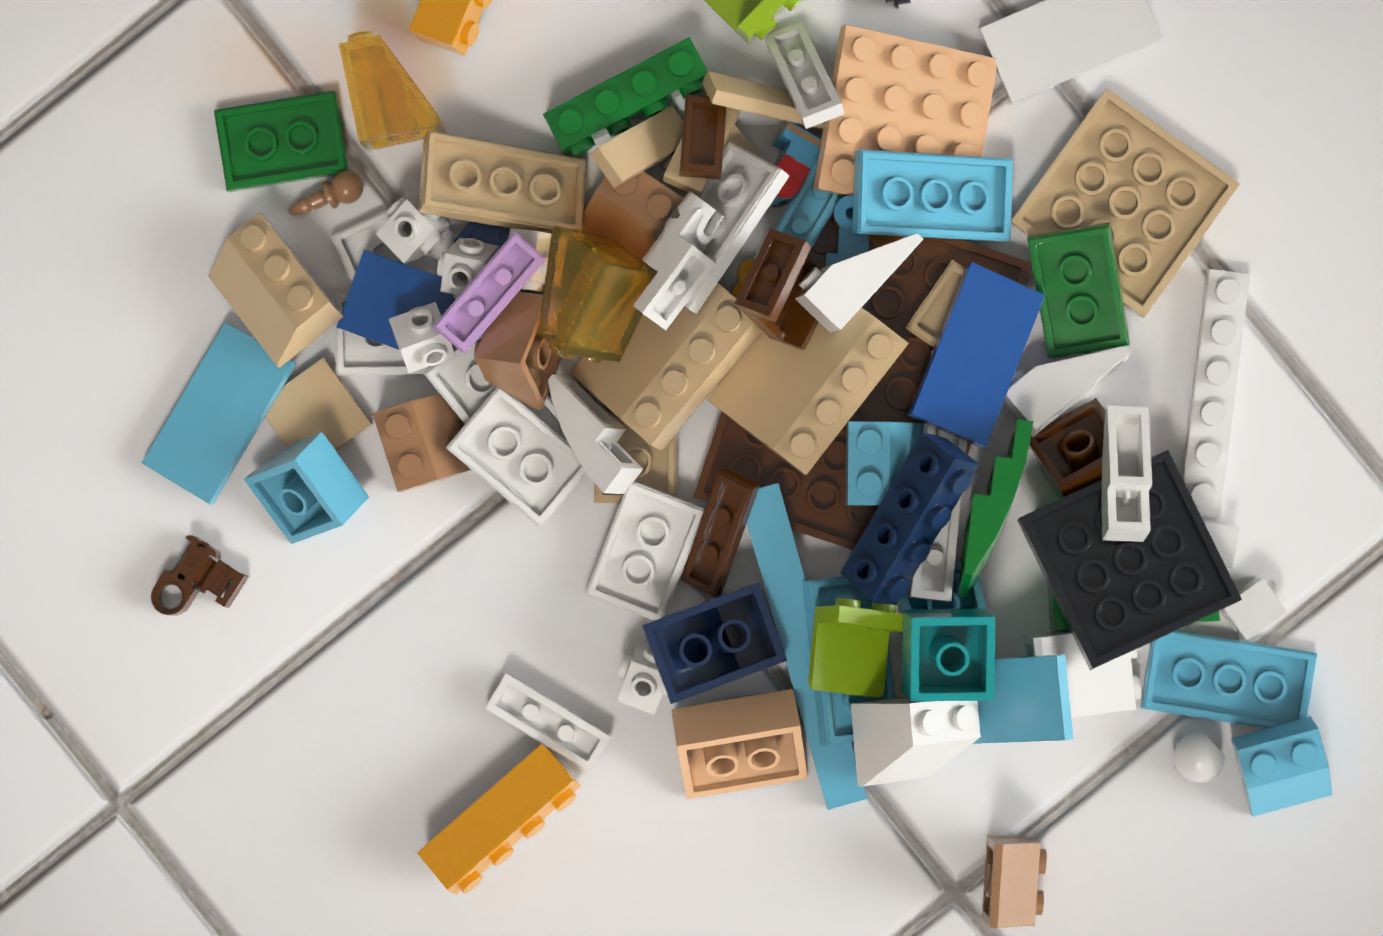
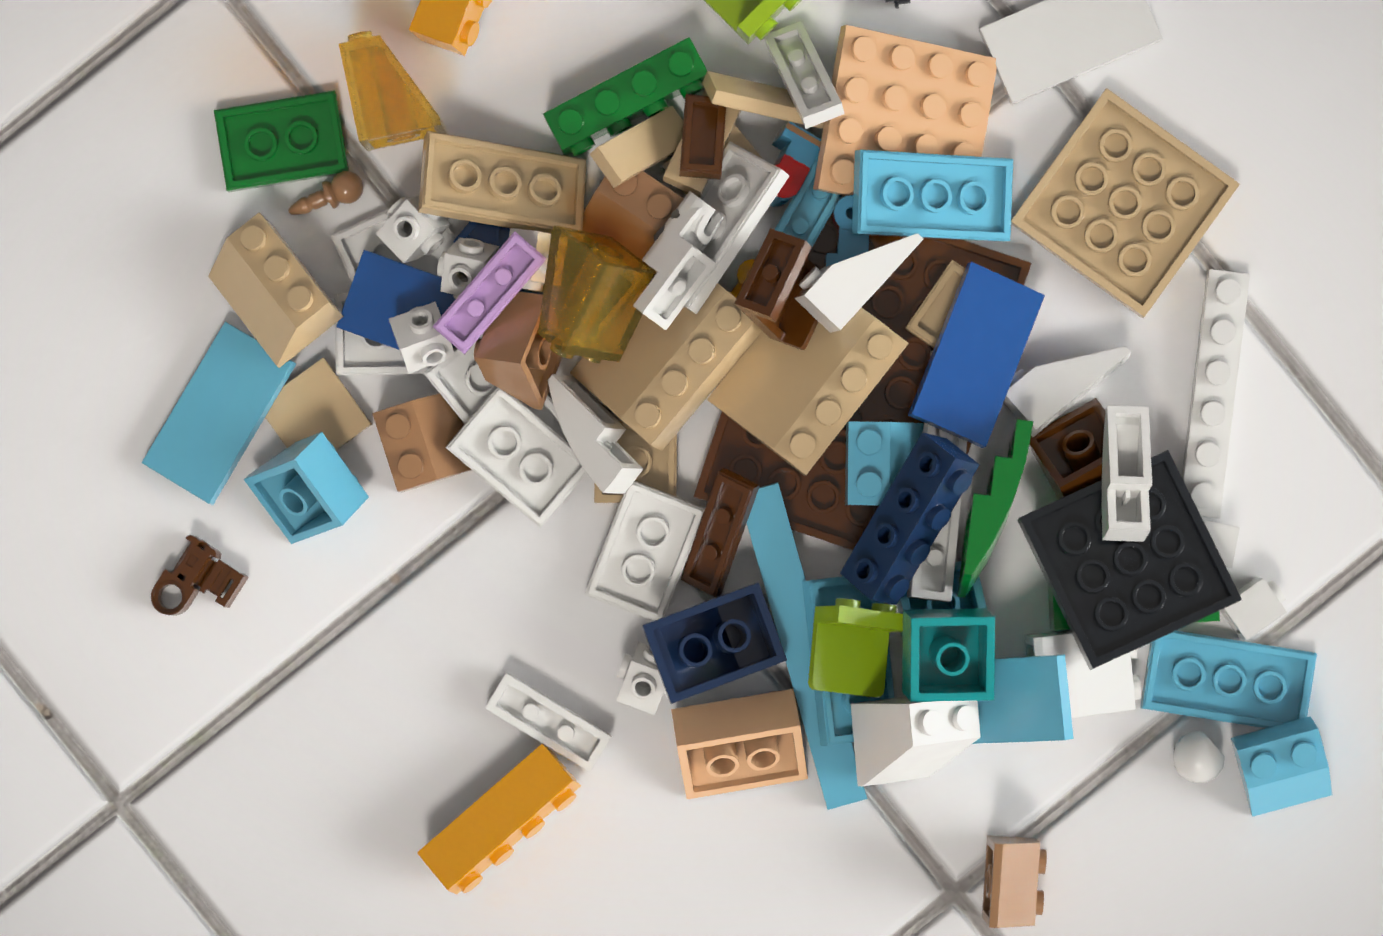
(1080, 288): green tile -> none

